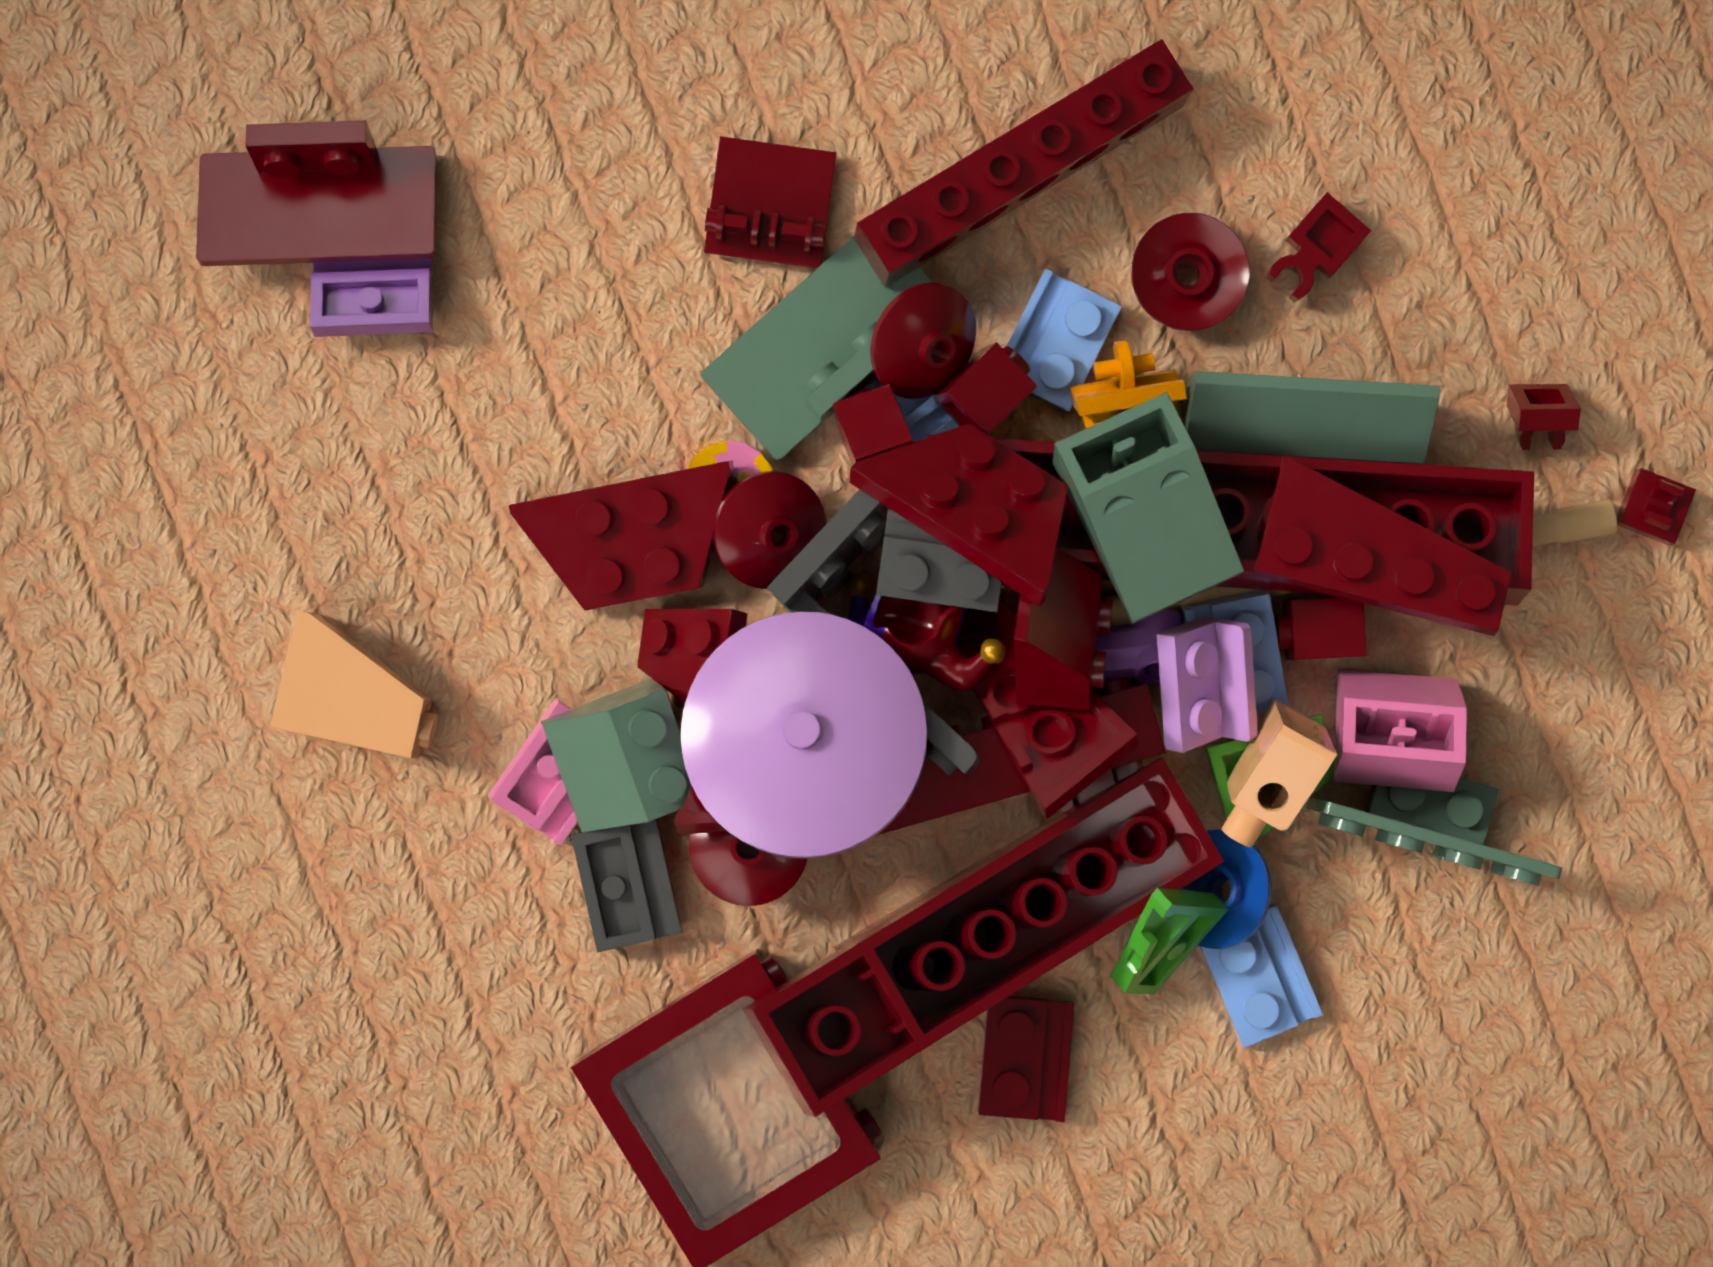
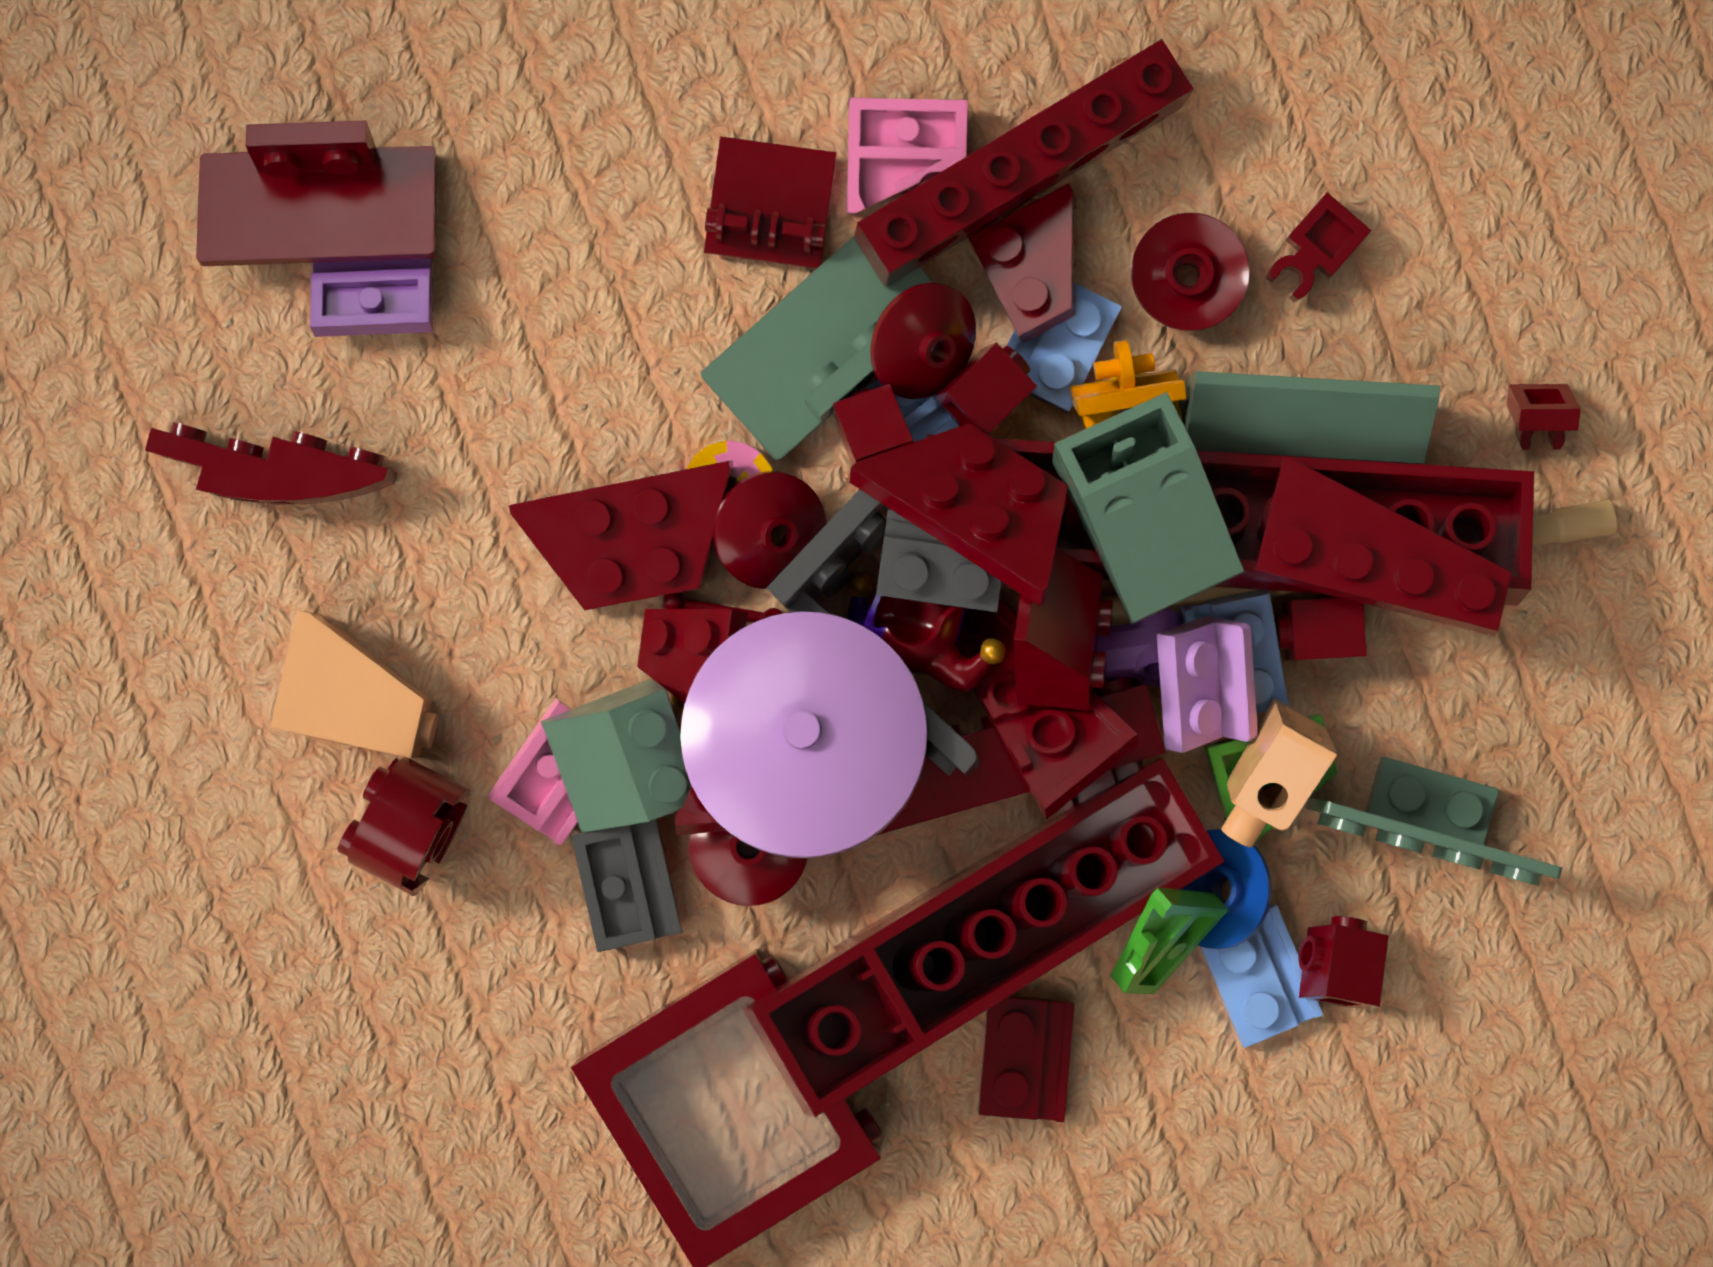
(290, 475): none -> dark red slope
(406, 823): none -> dark red brick
(678, 601): none -> dark red hinge
(900, 145): none -> bright pink wing
(1033, 262): none -> dark red wing
(1343, 963): none -> dark red brick
(1399, 730): bright pink slope -> none
(1655, 506): dark red tile -> none

